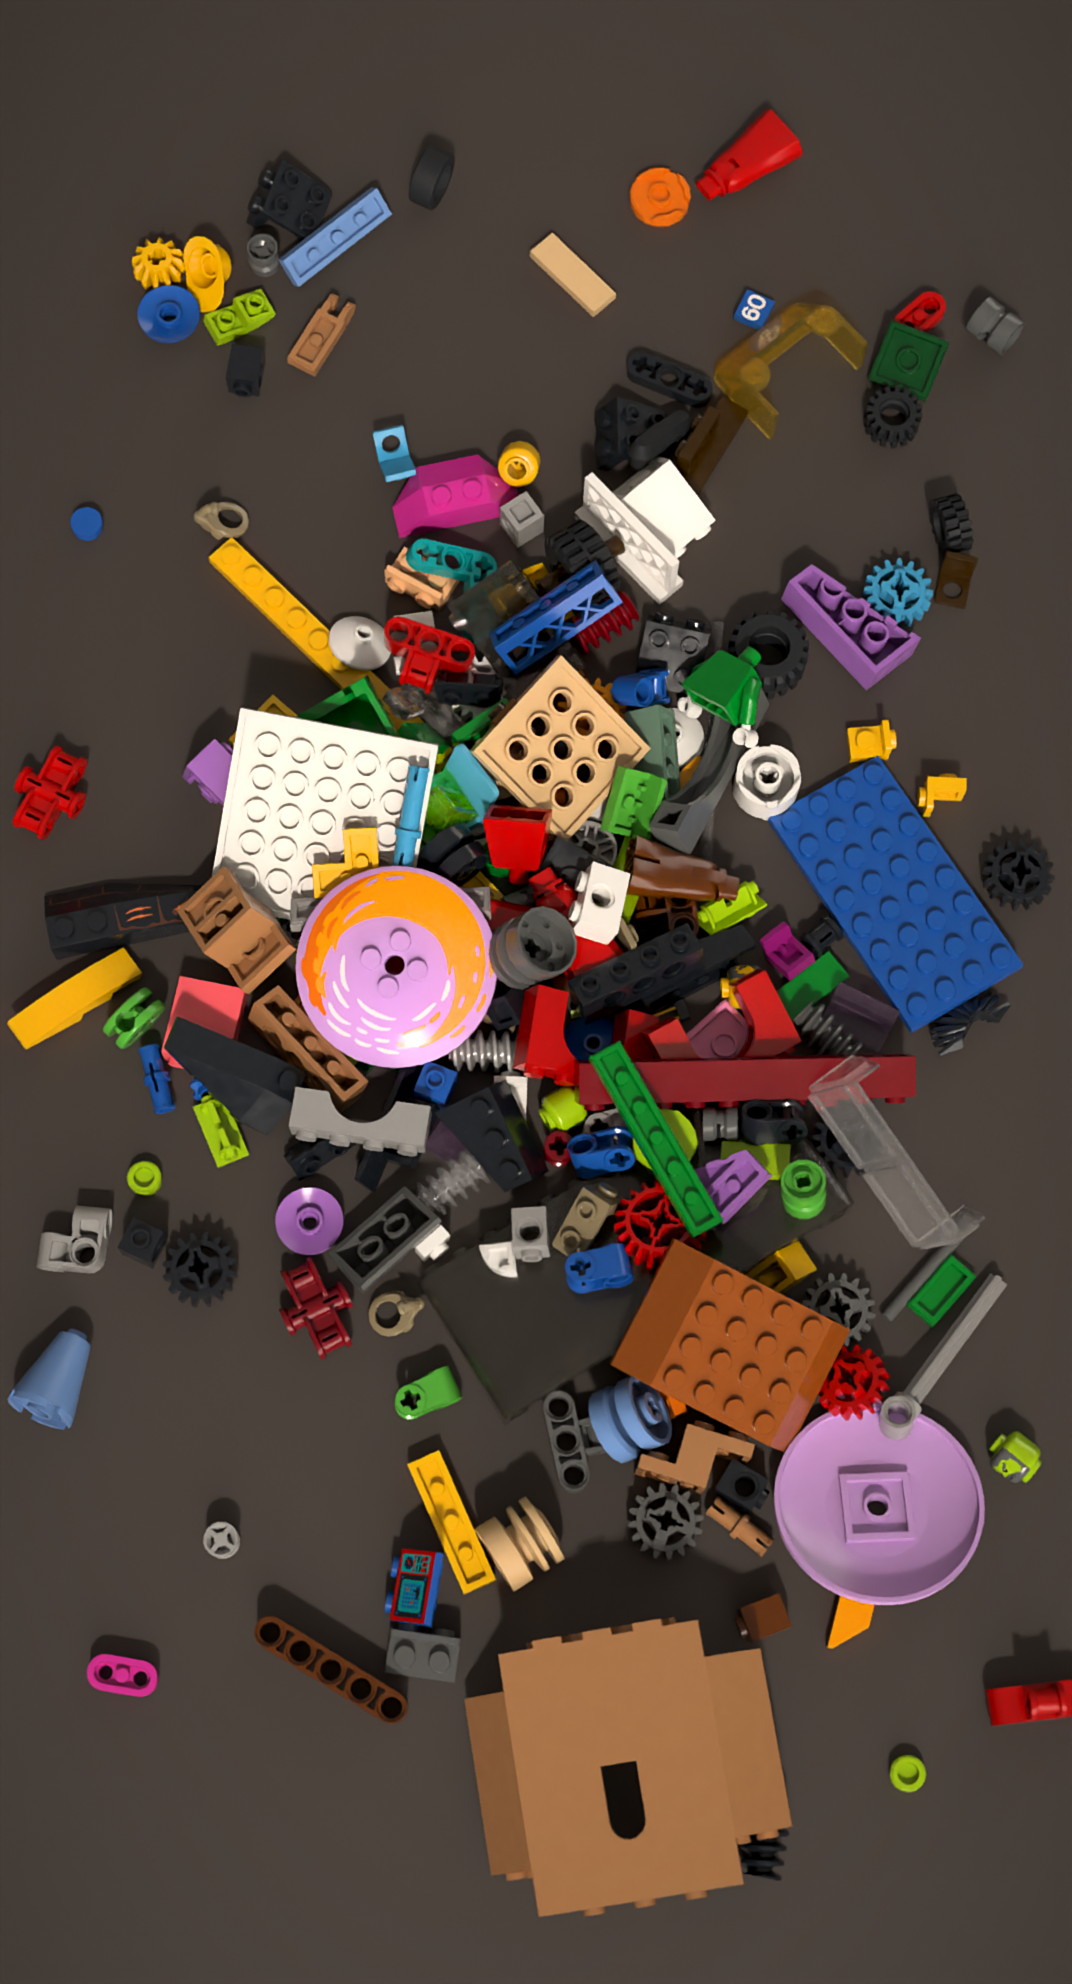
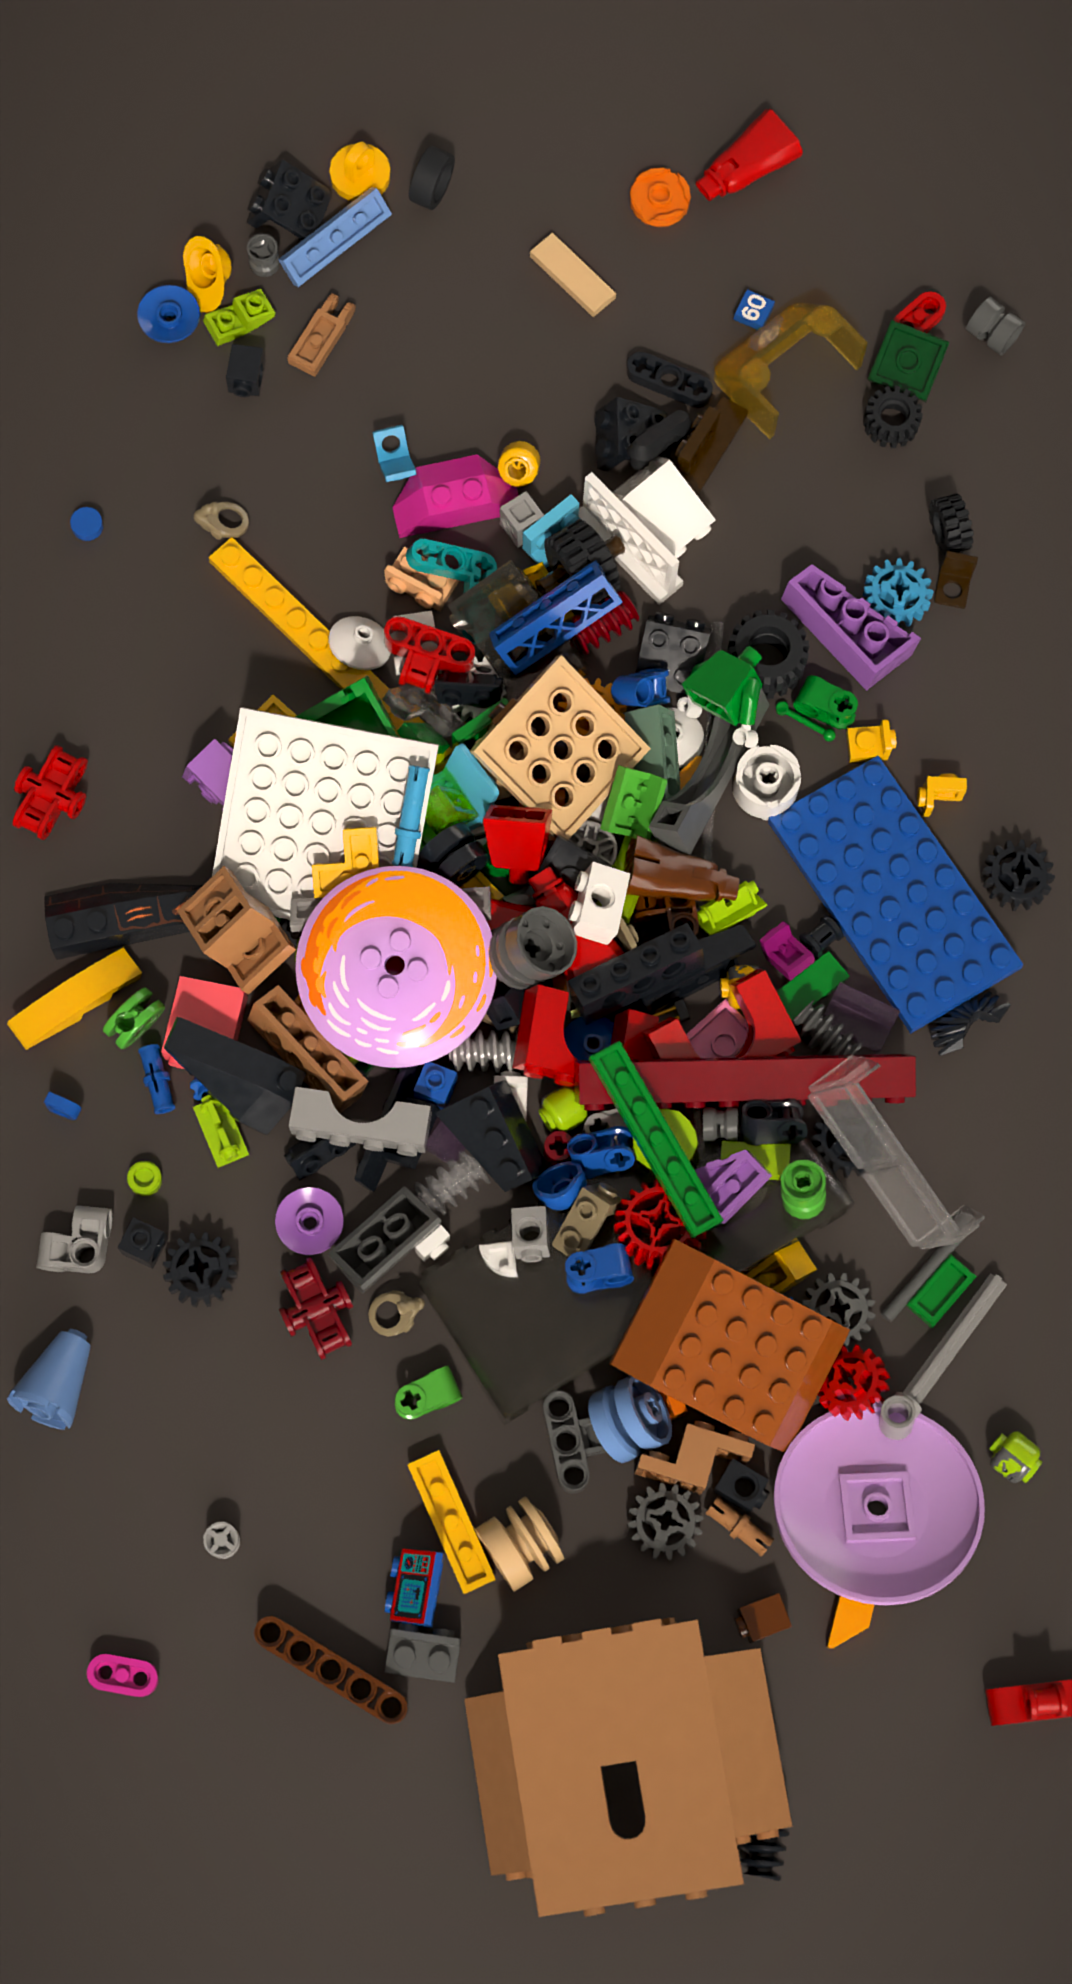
(62, 1106): none -> blue tile
(158, 264): yellow gear -> none
(358, 169): none -> yellow tile
(552, 522): none -> medium azure bracket
(565, 1191): none -> blue helmet
(783, 709): none -> green hinge
(824, 701): none -> green piece
(907, 1773): lime tile -> none

